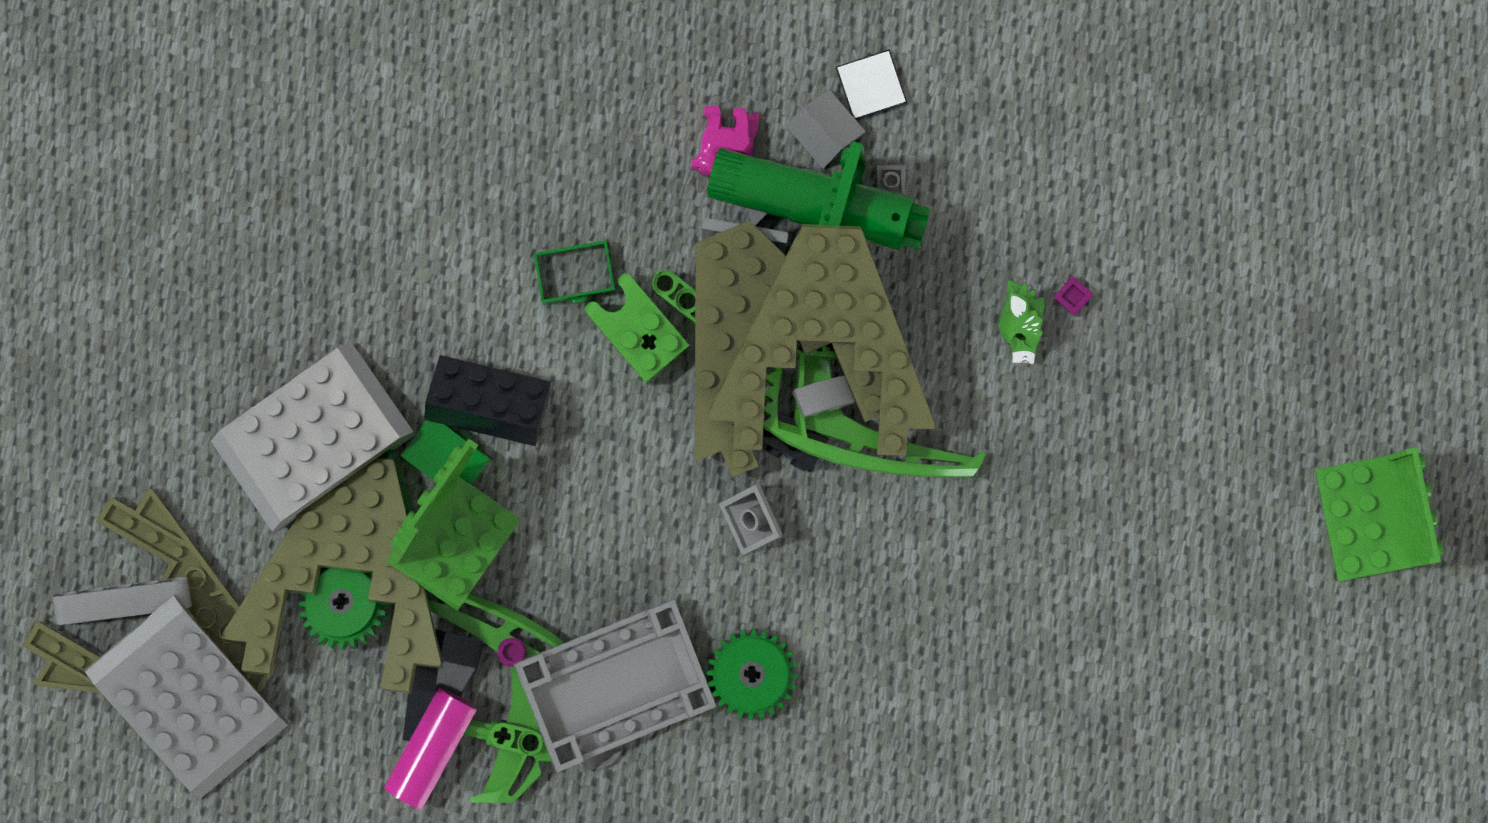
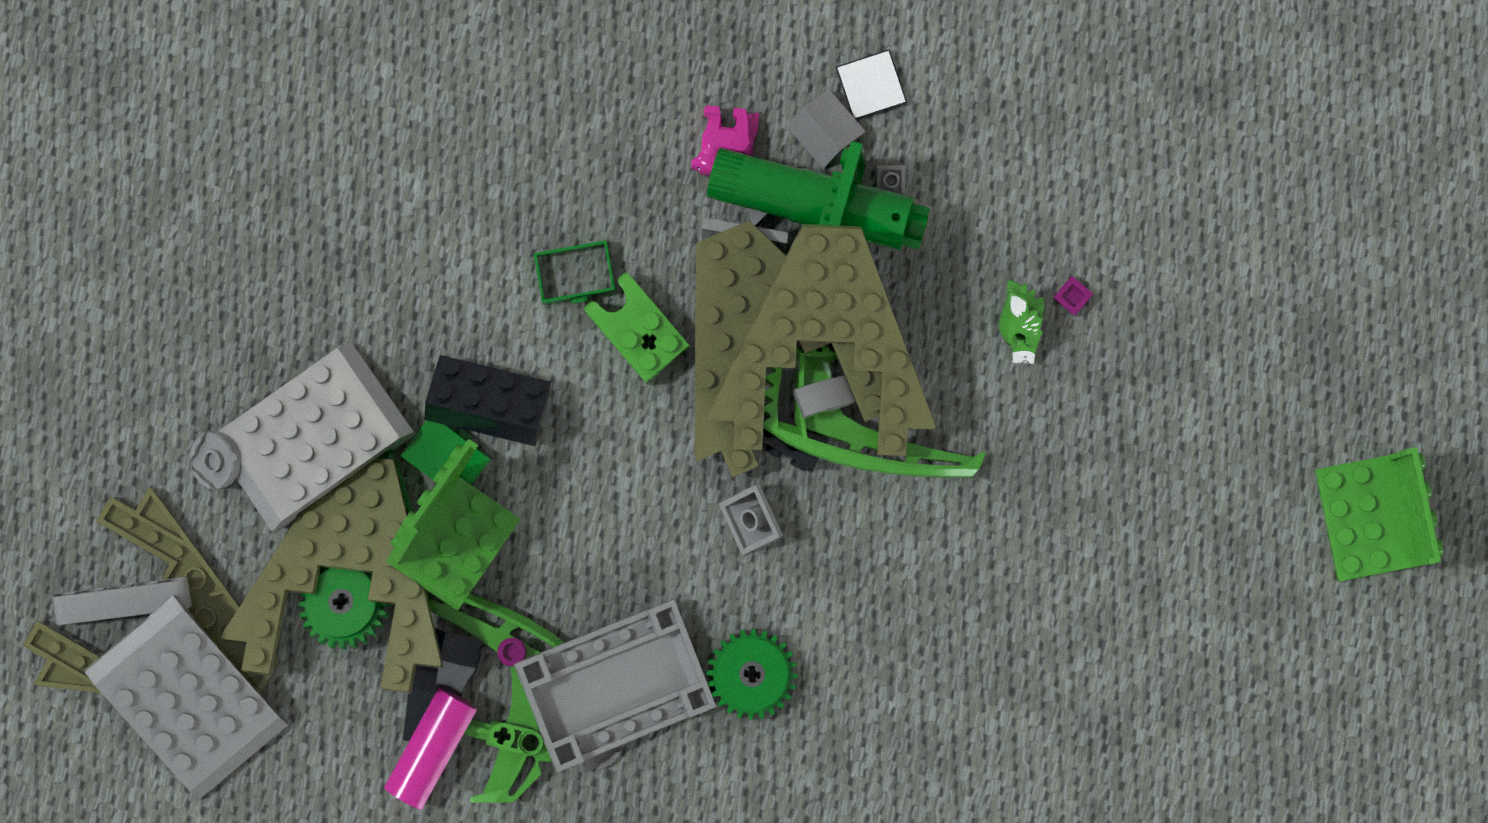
(215, 460): none -> light grey tile
(674, 295): bright green beam -> none

